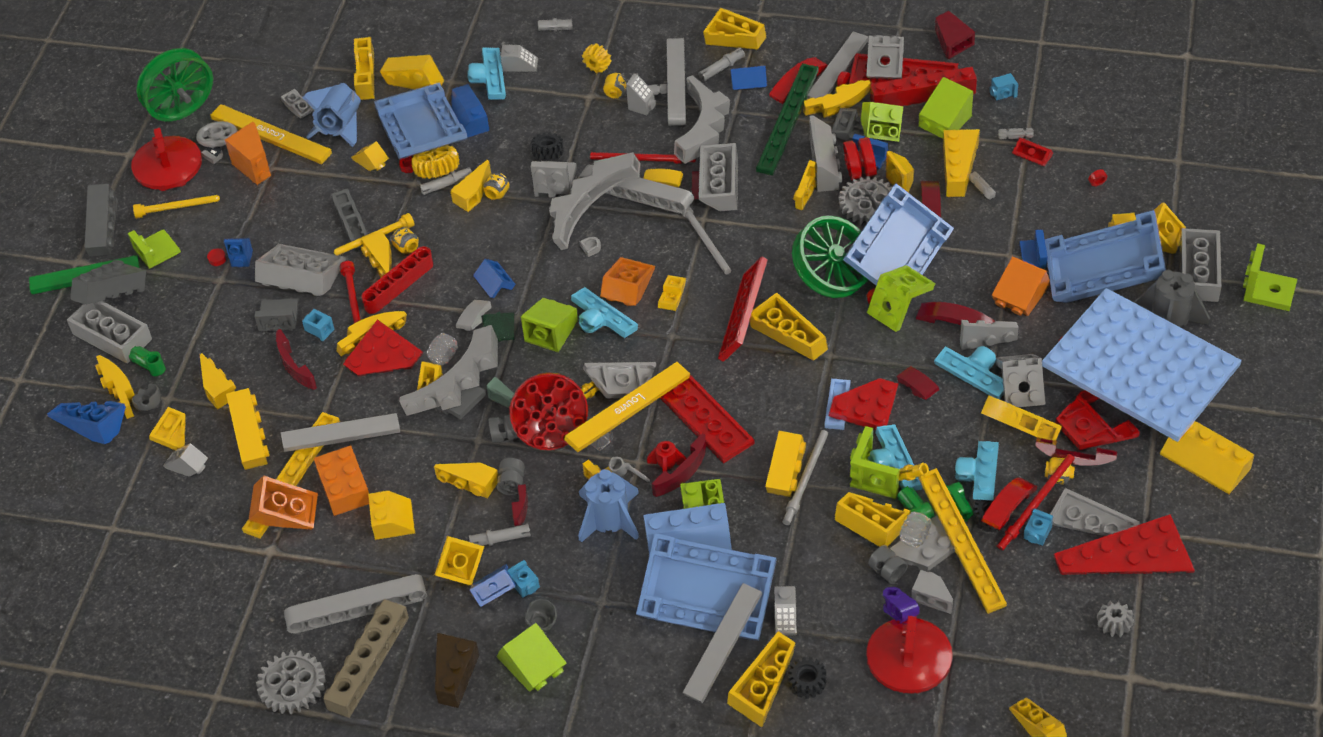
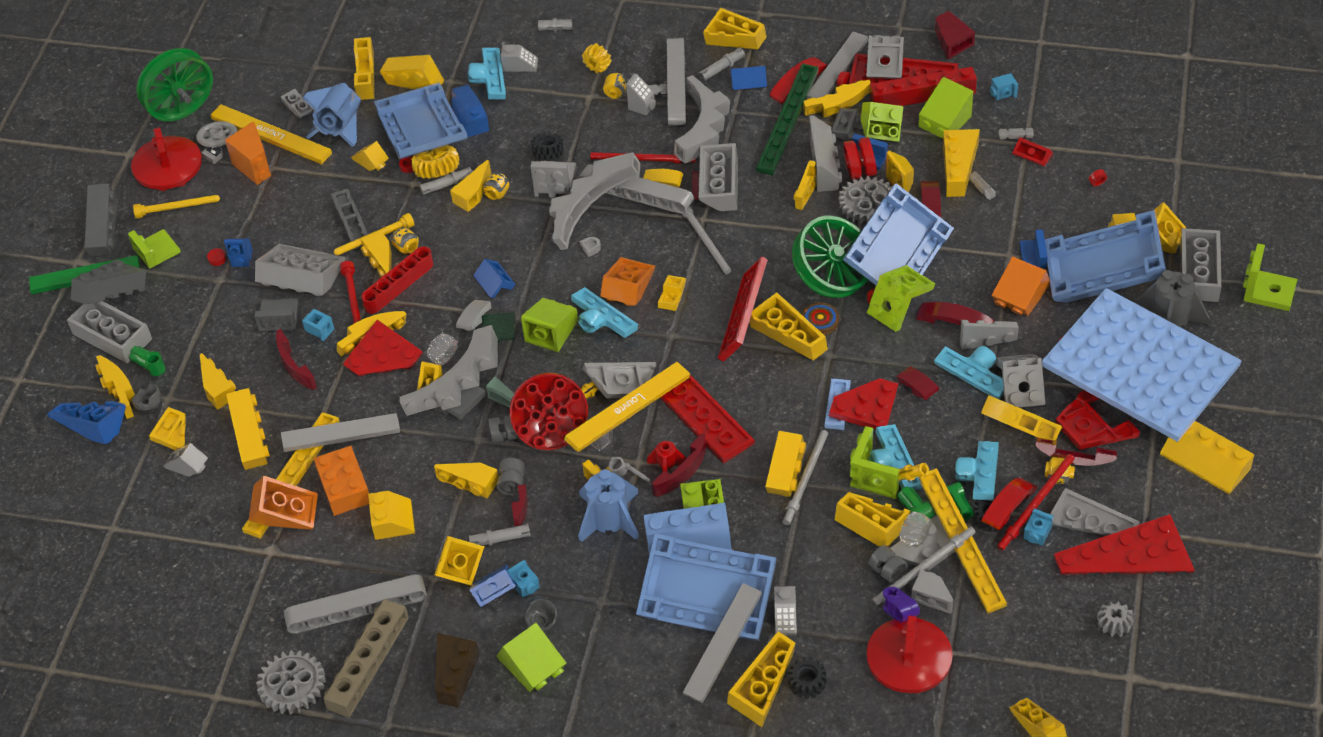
(822, 316): none -> clear orange tile
(955, 542): none -> light grey bar

